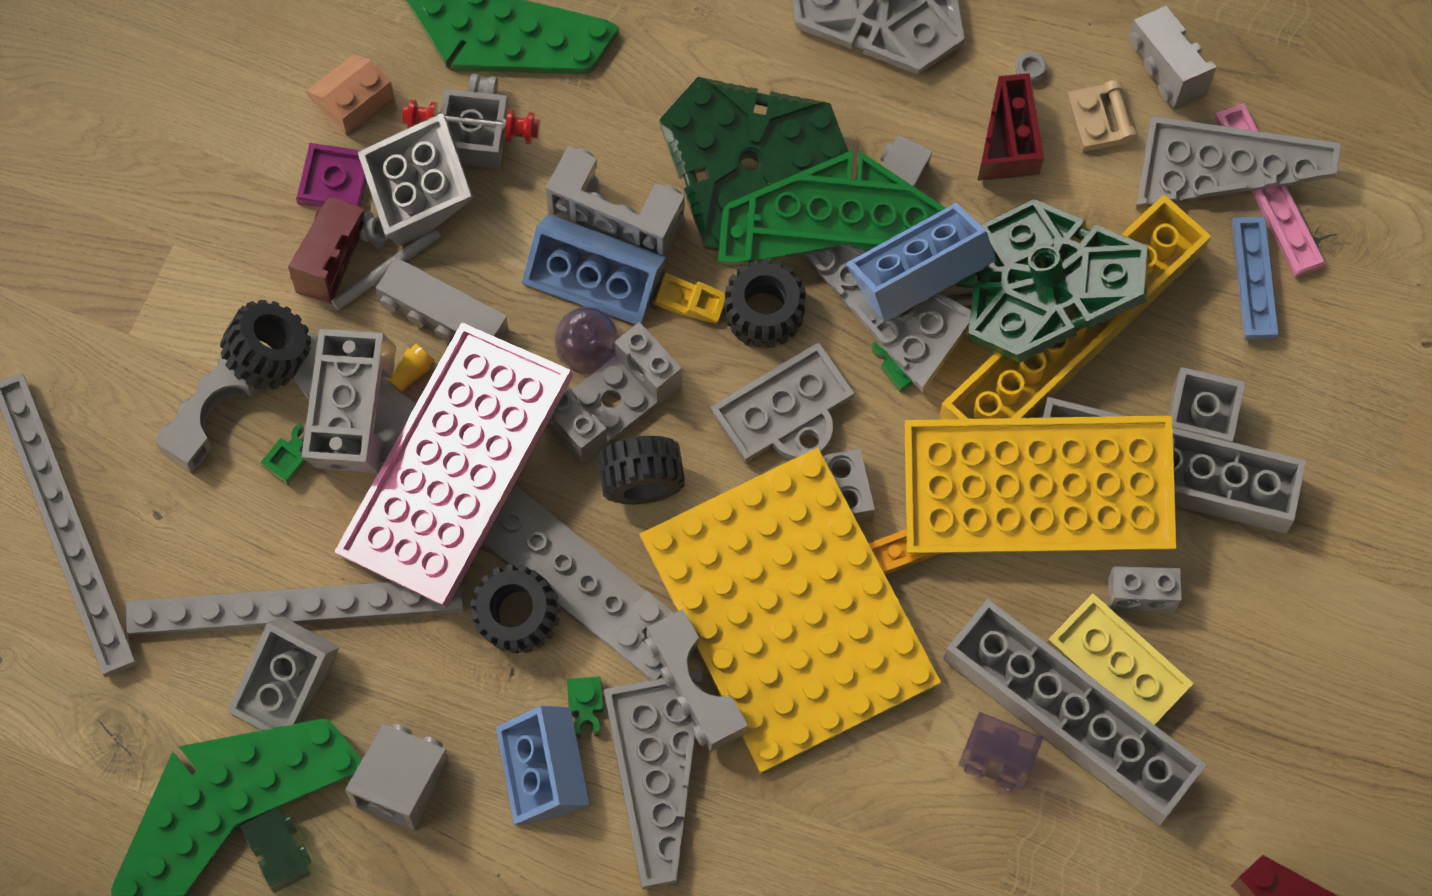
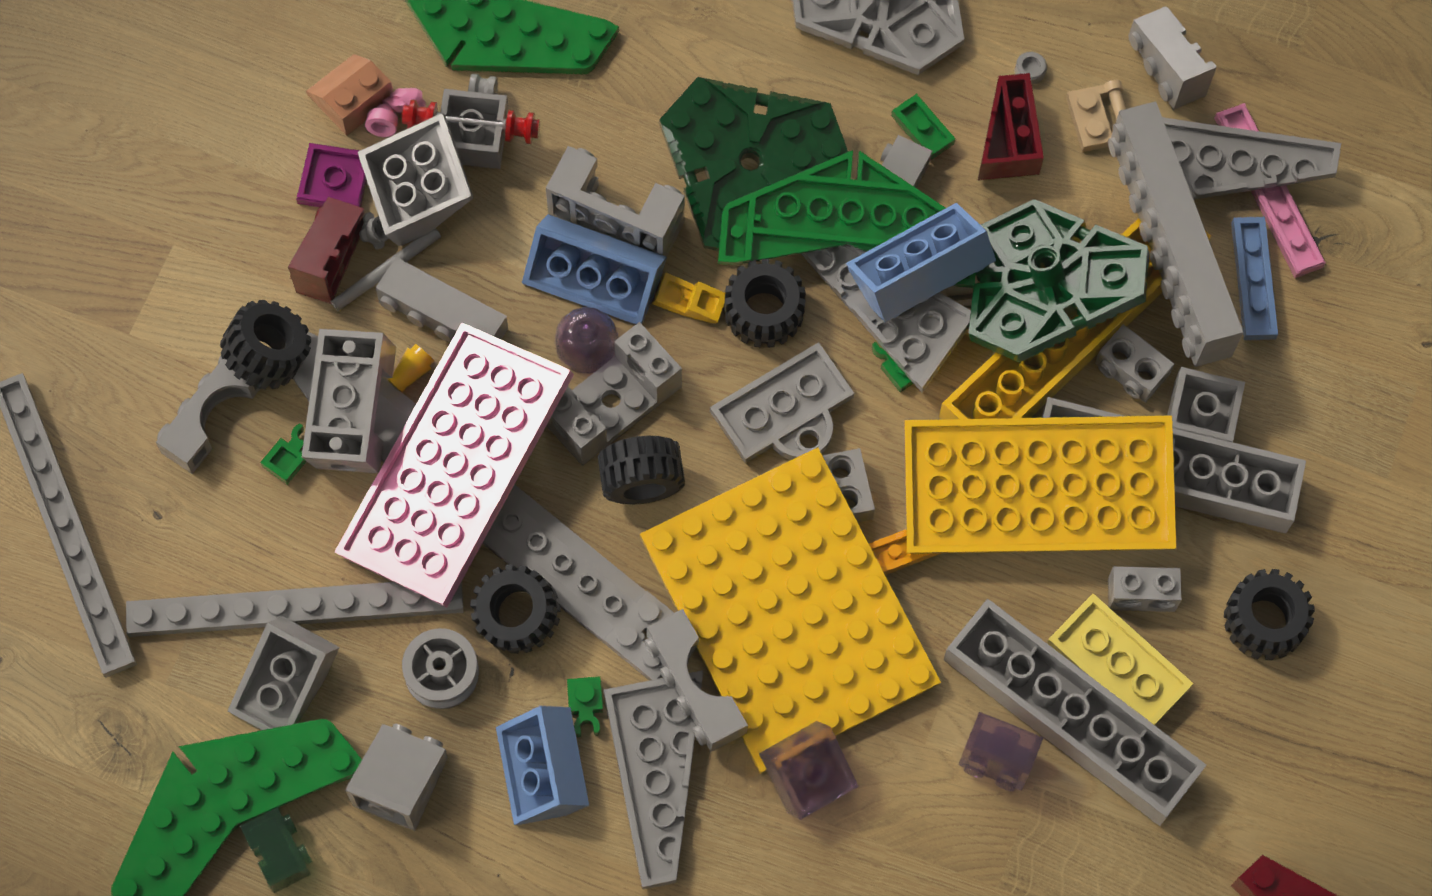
(383, 120): none -> bright pink arm
(440, 687): none -> light grey wheel
(808, 770): none -> brick
(923, 125): none -> green plate
(1140, 358): none -> light grey brick
(1175, 235): none -> light grey brick
(1286, 596): none -> black tyre

